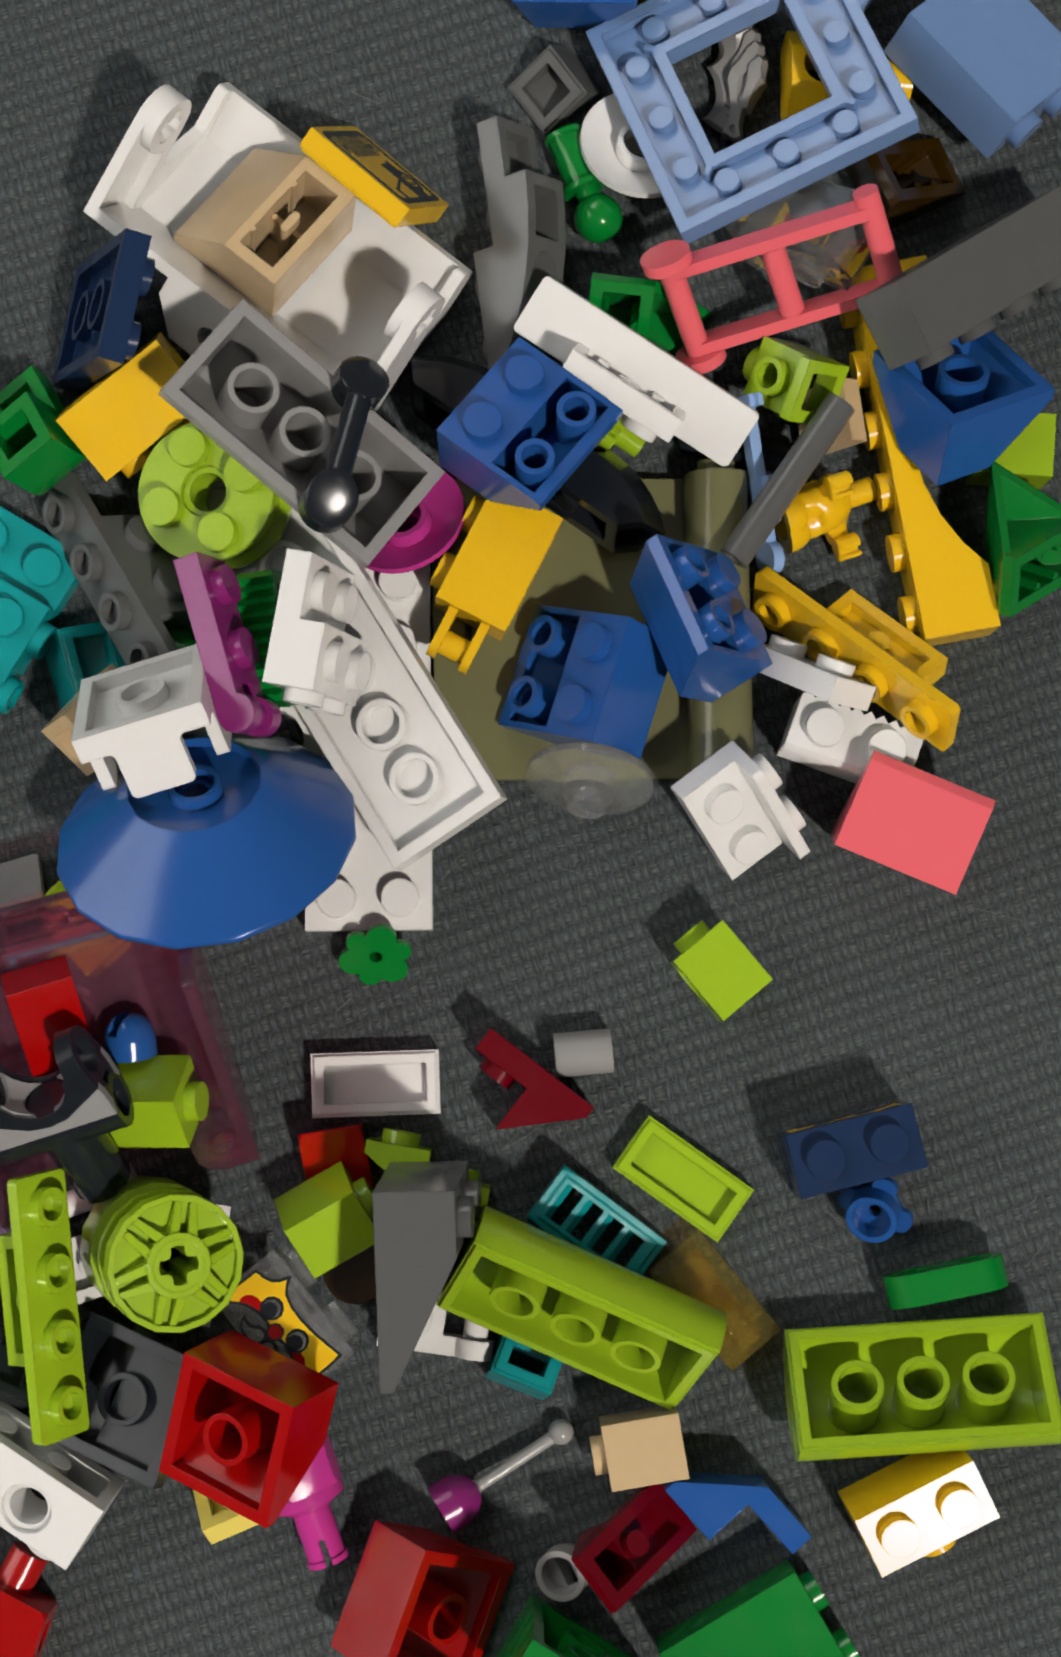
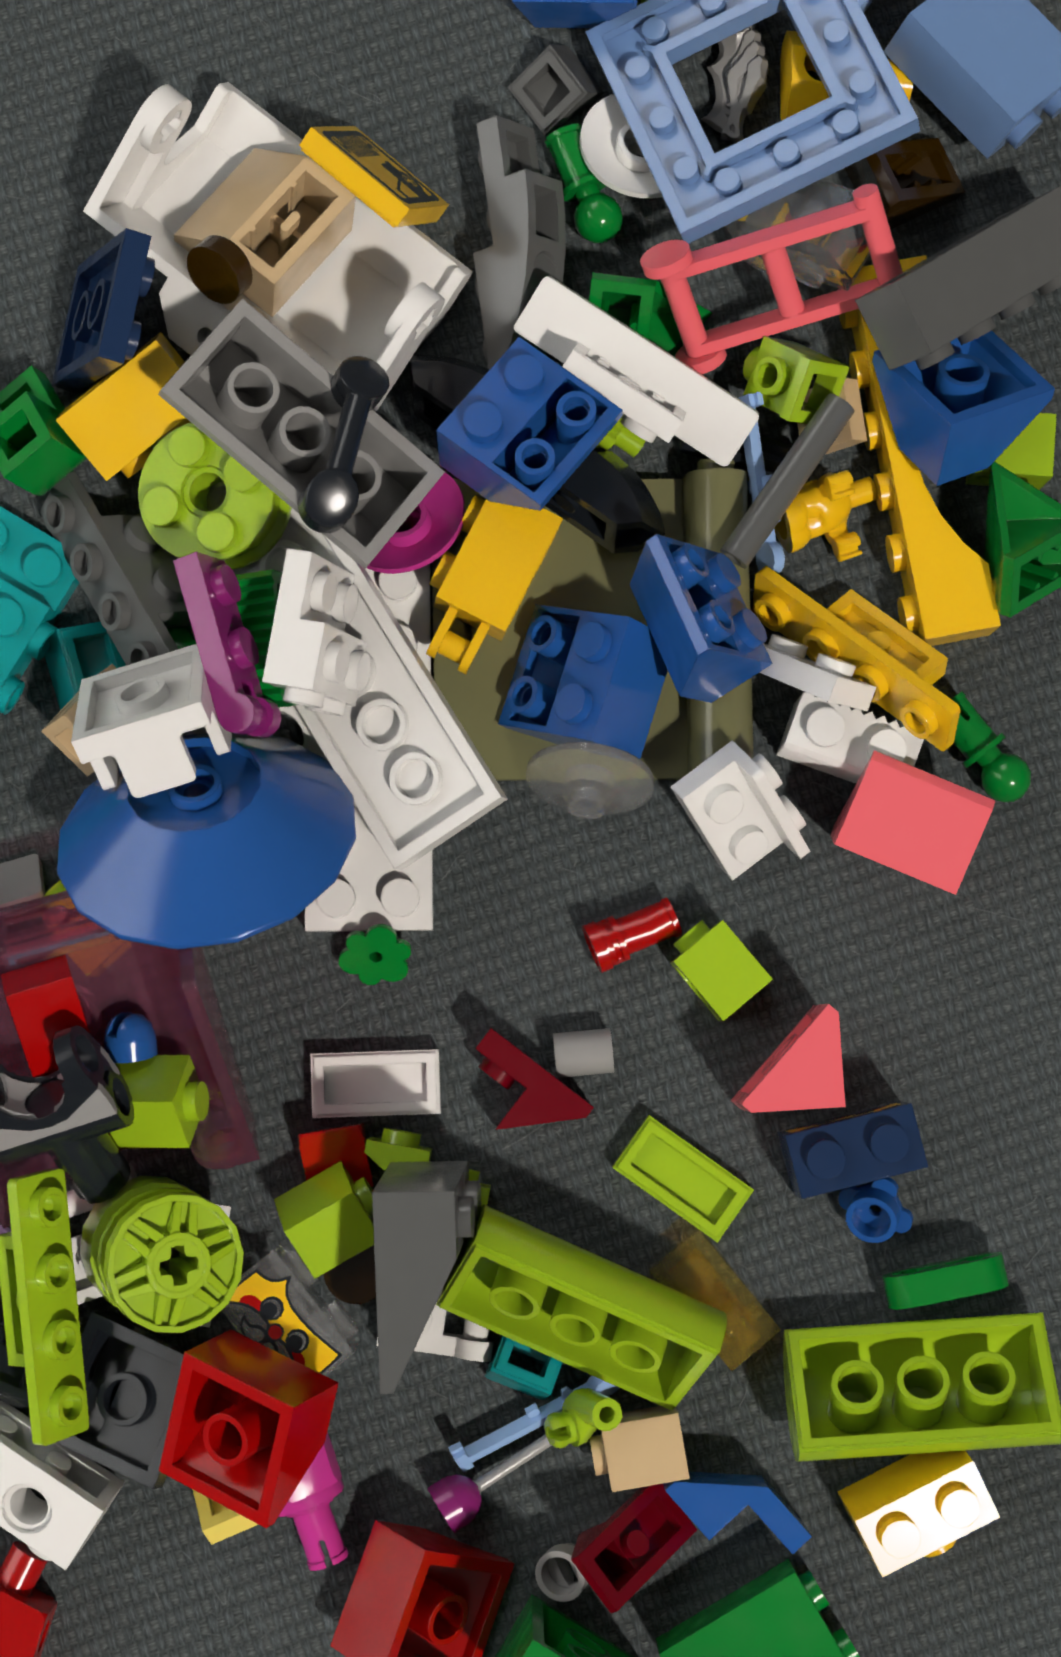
(219, 269): none -> dark brown tile
(531, 1421): none -> light blue piece
(557, 1191): teal slope -> none
(580, 1417): none -> lime arm
(614, 940): none -> red pin
(802, 1069): none -> coral slope
(1003, 775): none -> green pin

